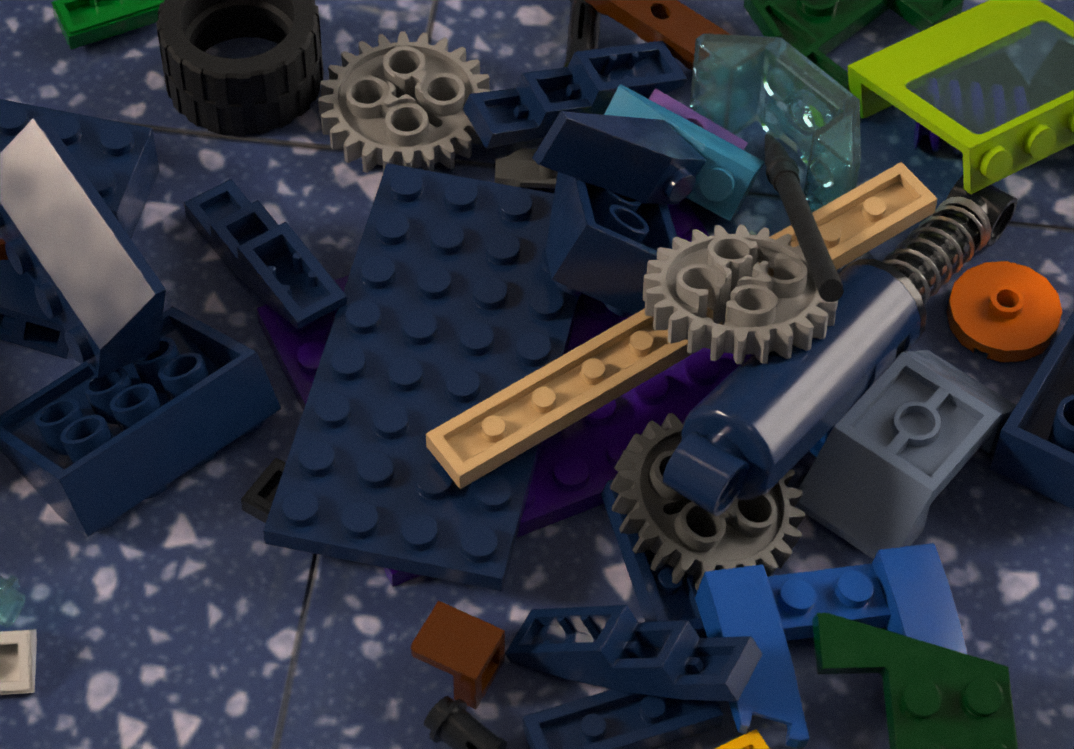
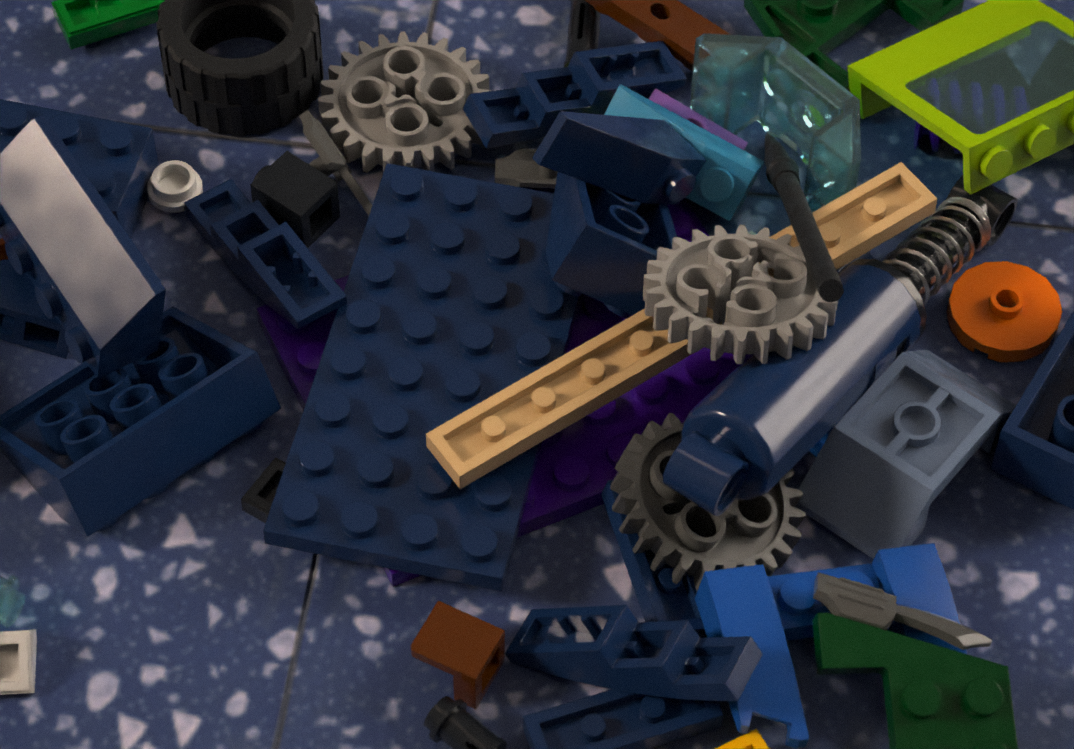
(173, 185): none -> white plate
(298, 196): none -> black brick
(330, 157): none -> dark grey piece
(879, 609): none -> dark grey piece

